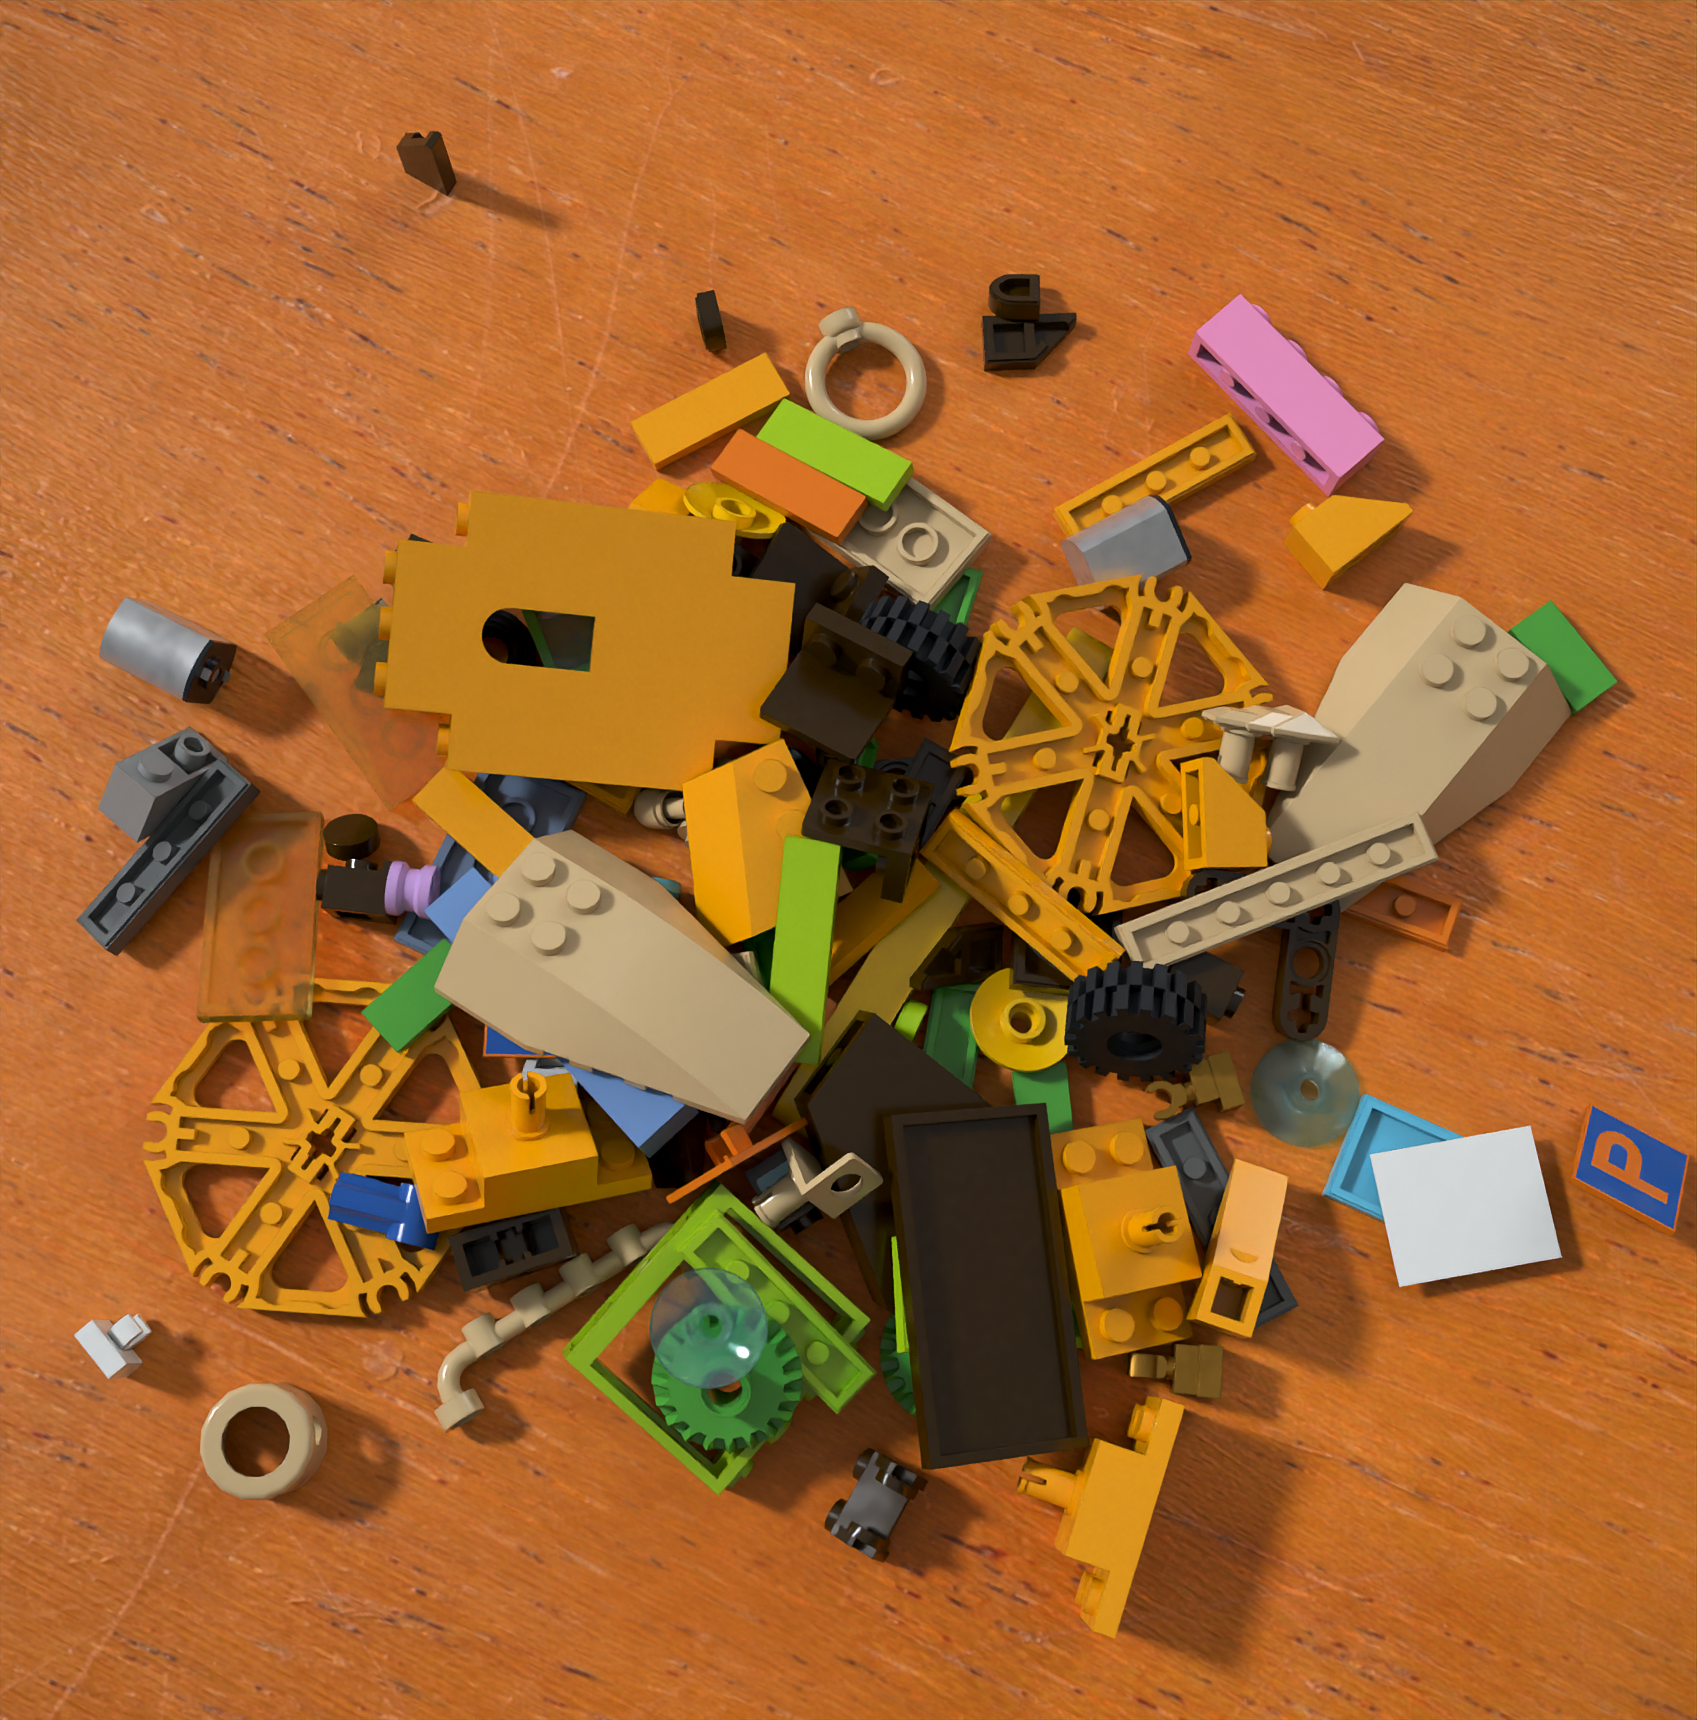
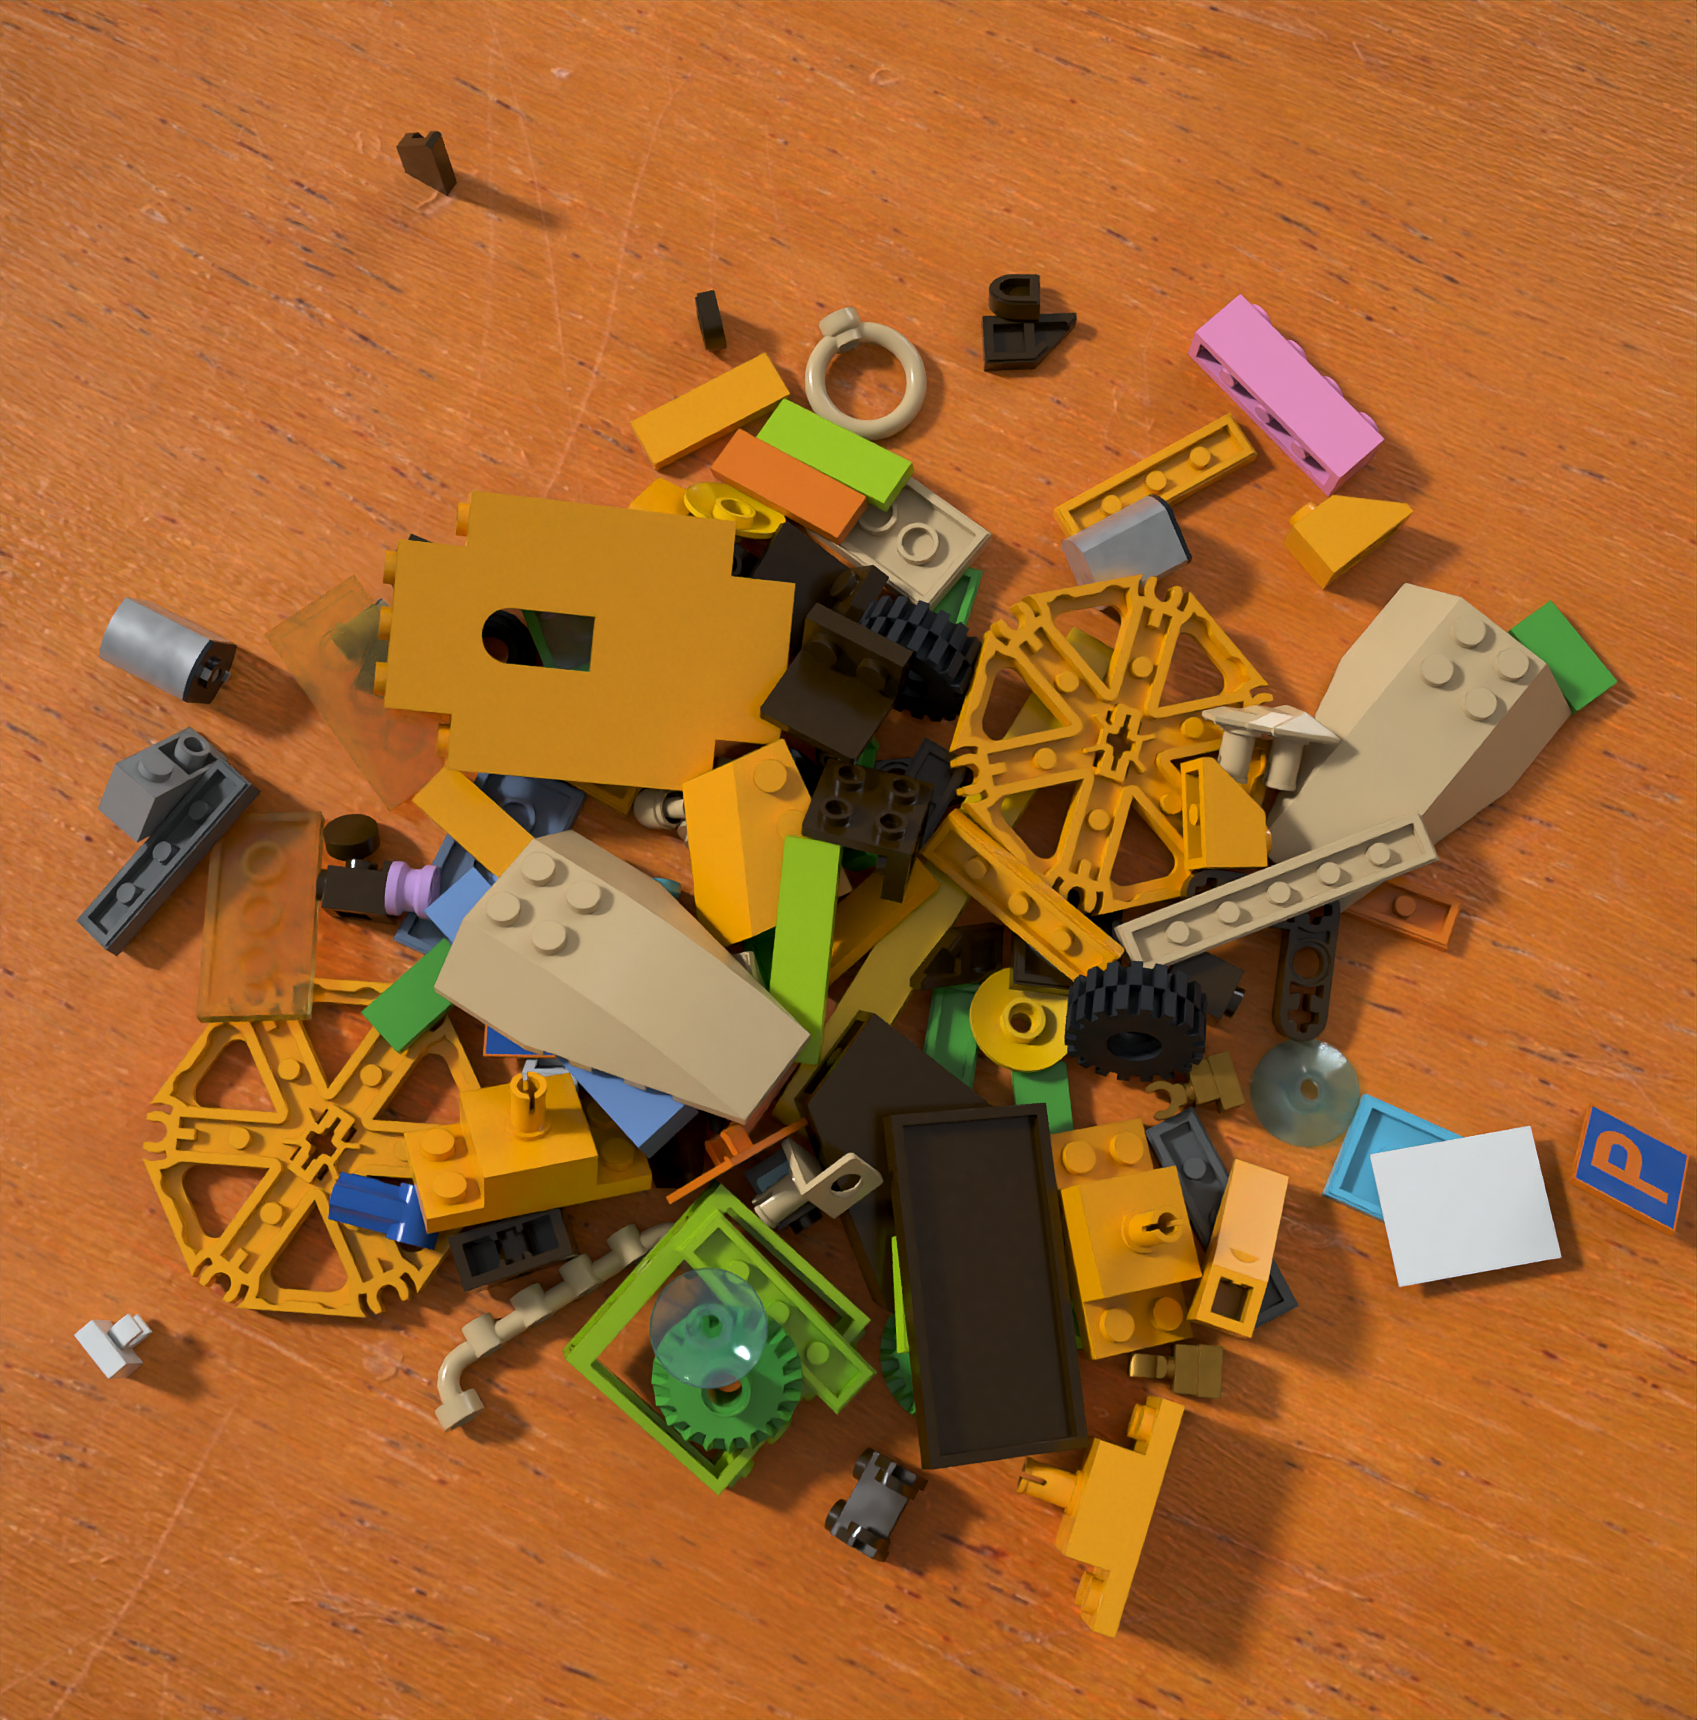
(306, 1445): tan piece -> none
(911, 1018): lime tile -> none

